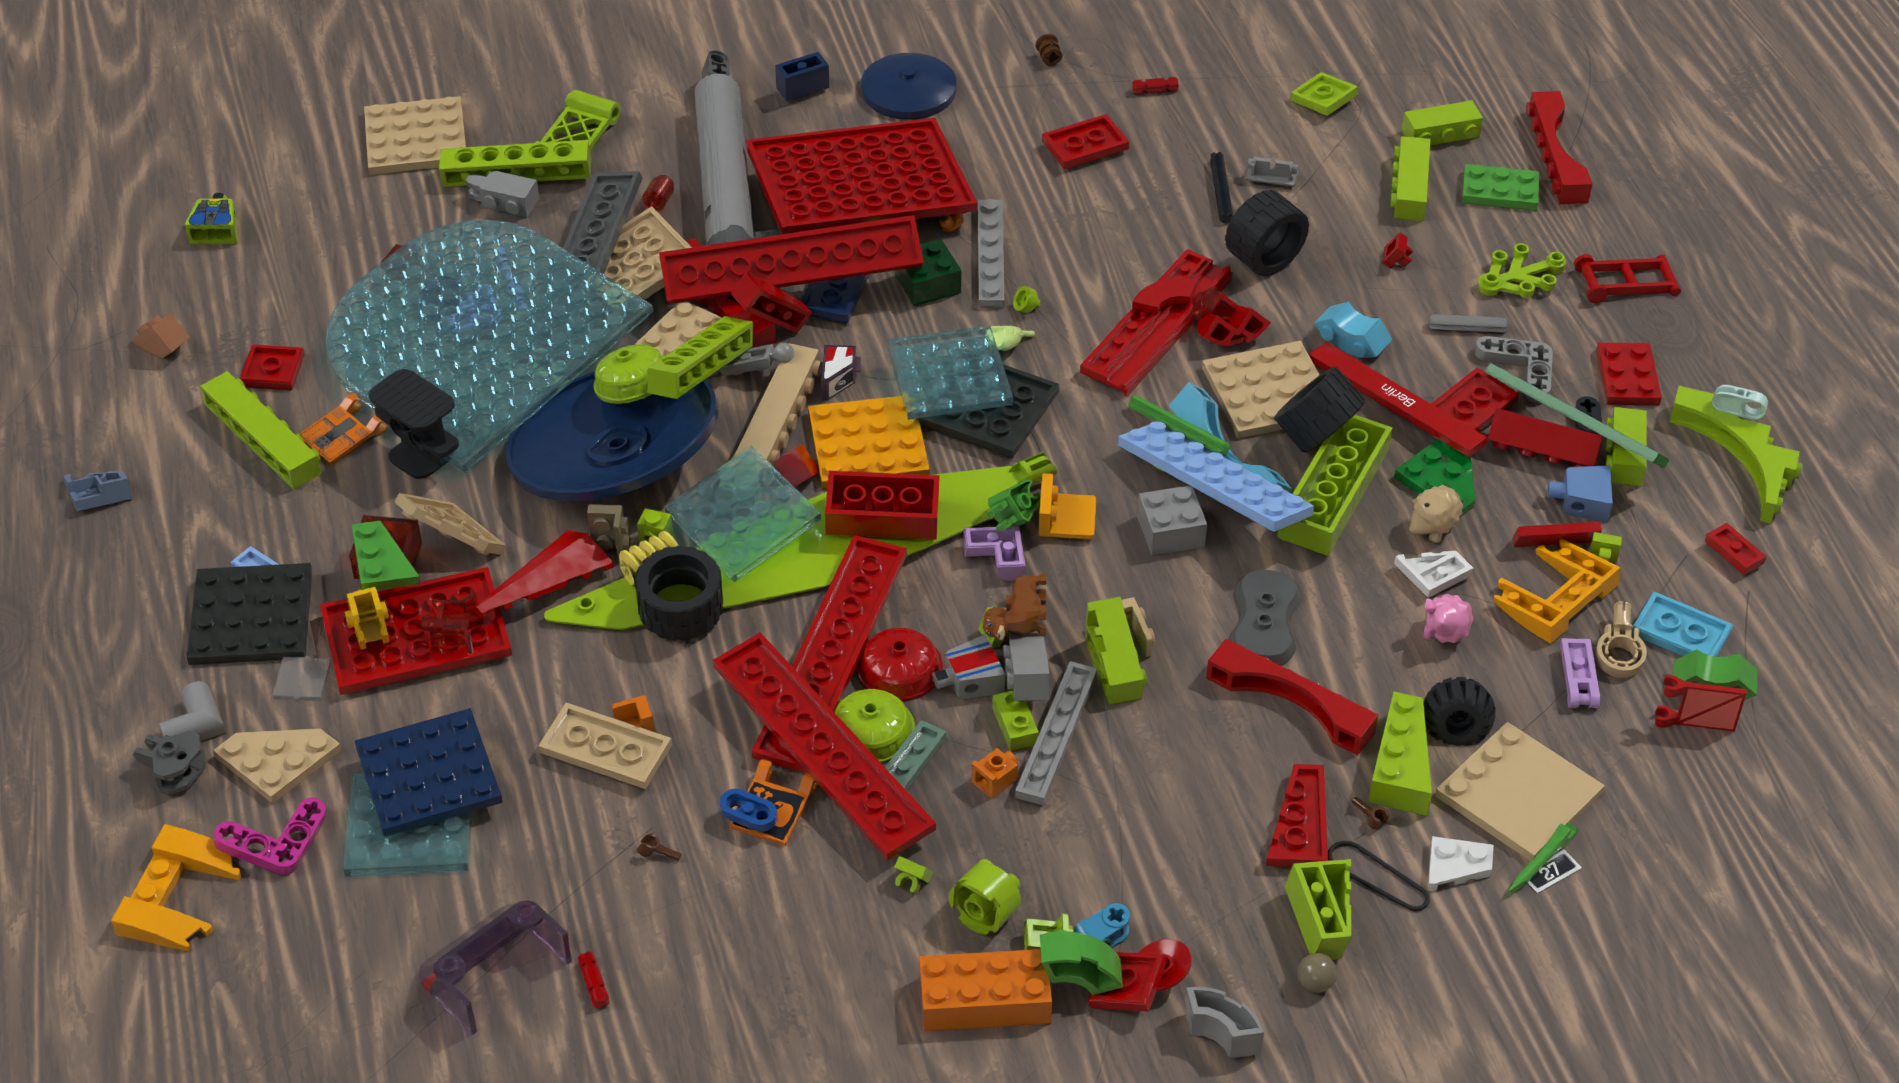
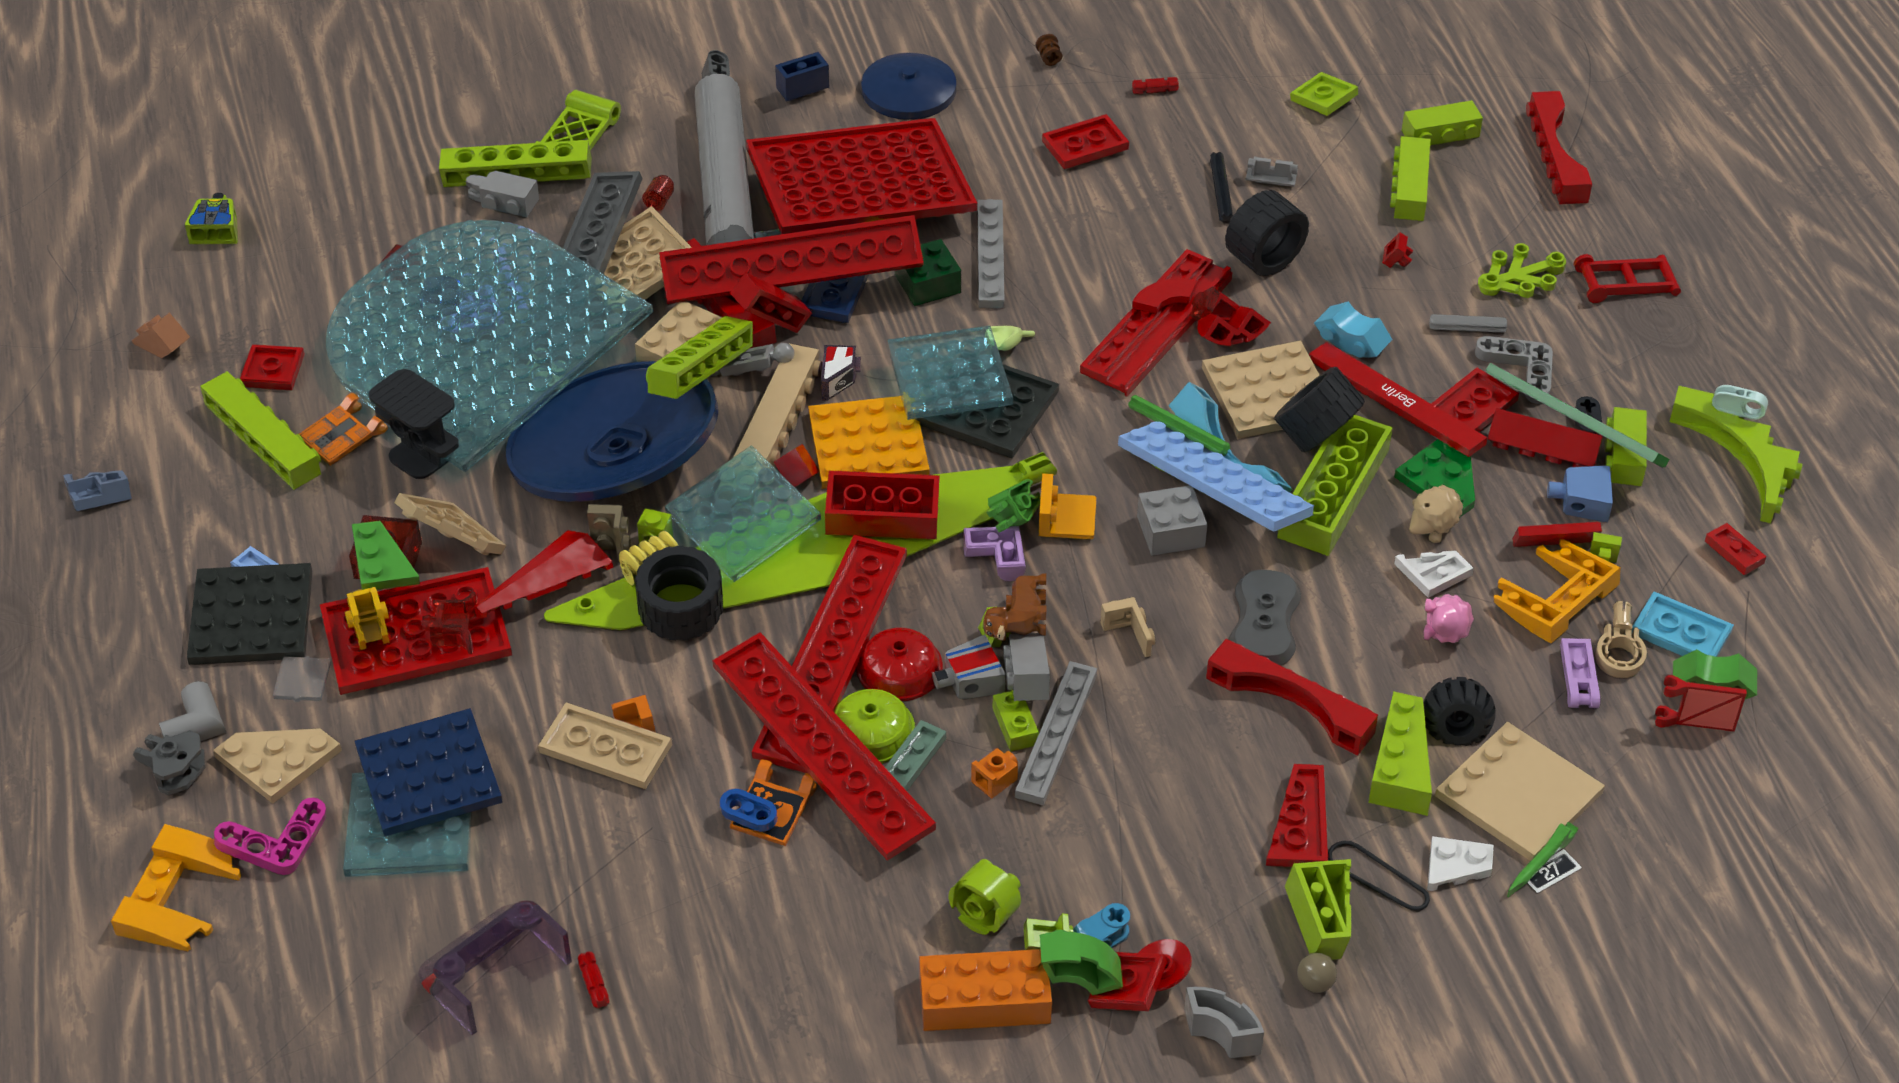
(412, 133): tan plate -> none
(622, 374): lime hat -> none
(651, 844): reddish brown hand -> none
(912, 871): lime tile -> none
(952, 222): orange arm -> none
(1026, 300): lime tile -> none
(1113, 651): lime wedge -> none
(1373, 814): reddish brown hand -> none
(1500, 187): bright green plate -> none
(1628, 374): red plate -> none

